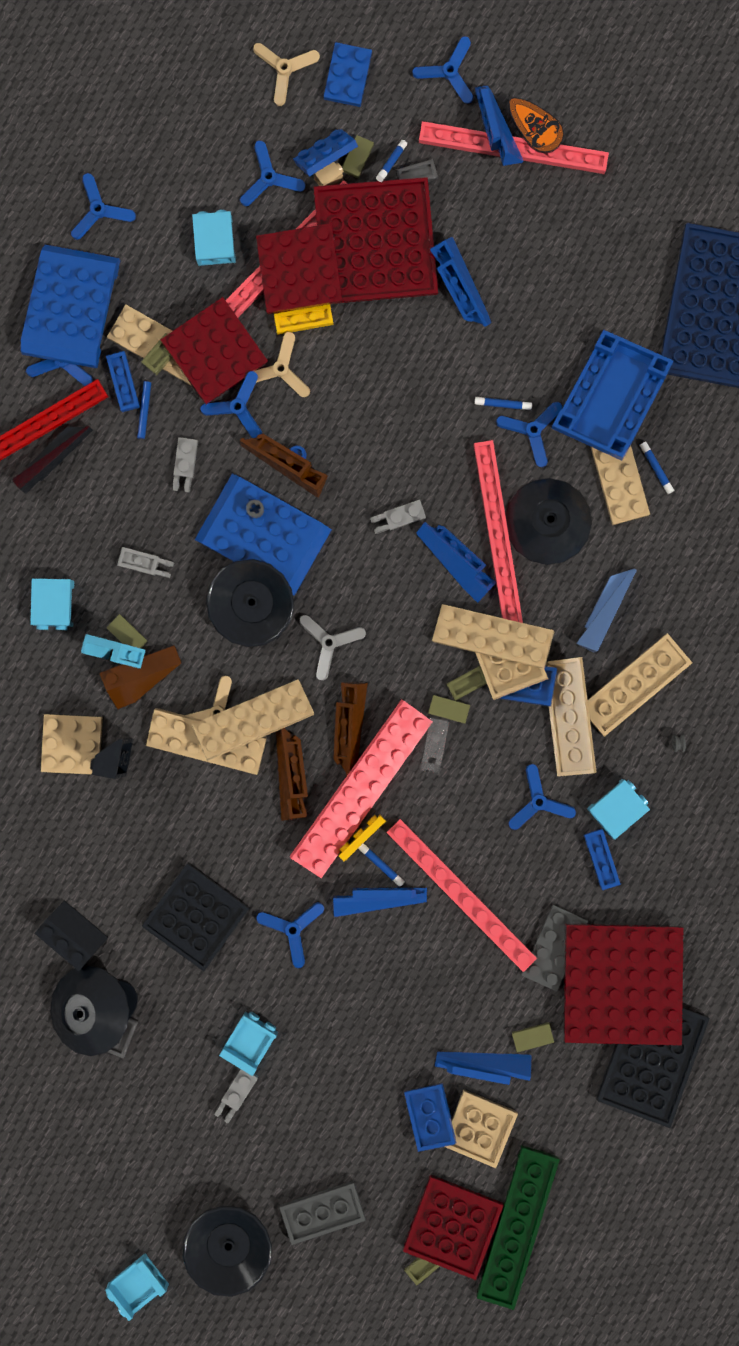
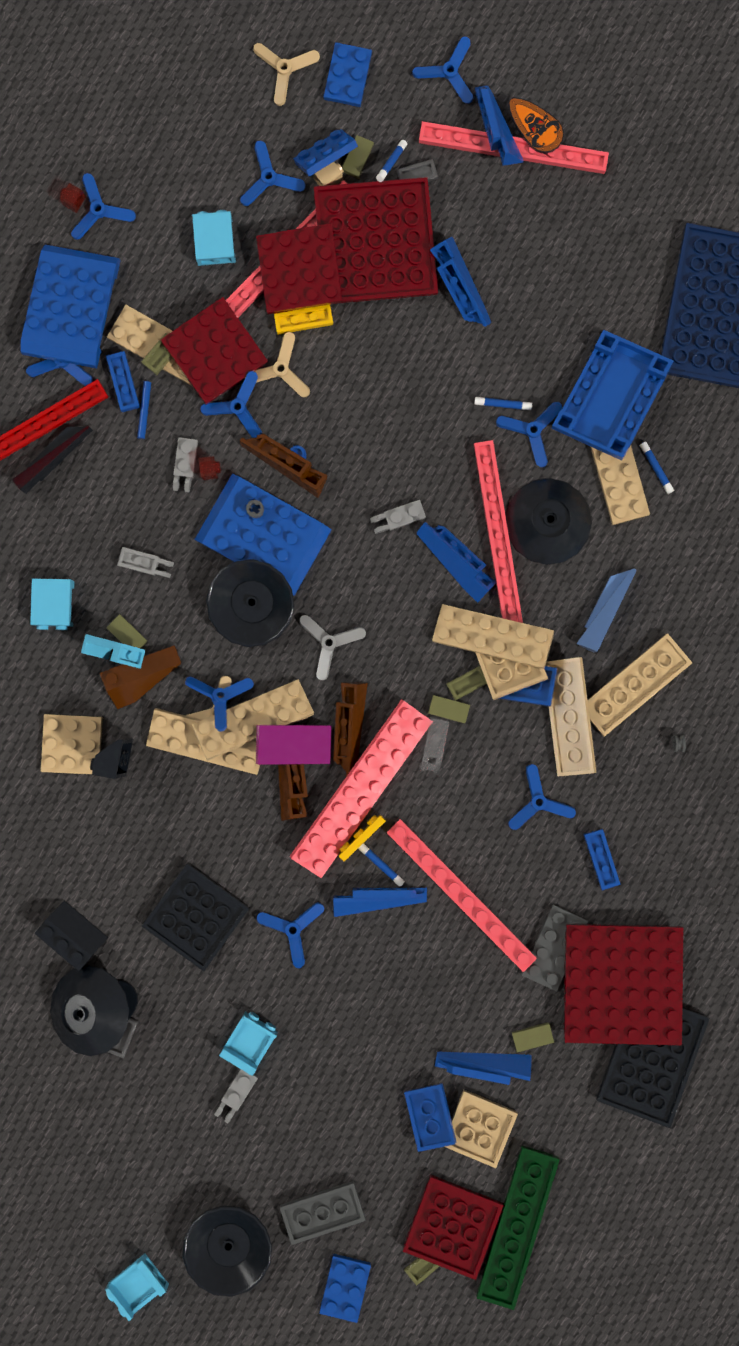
(72, 197): none -> clear red plate
(209, 468): none -> clear red plate
(227, 693): none -> blue piece
(293, 744): none -> magenta tile
(345, 1288): none -> blue plate
(619, 808): medium azure panel -> none

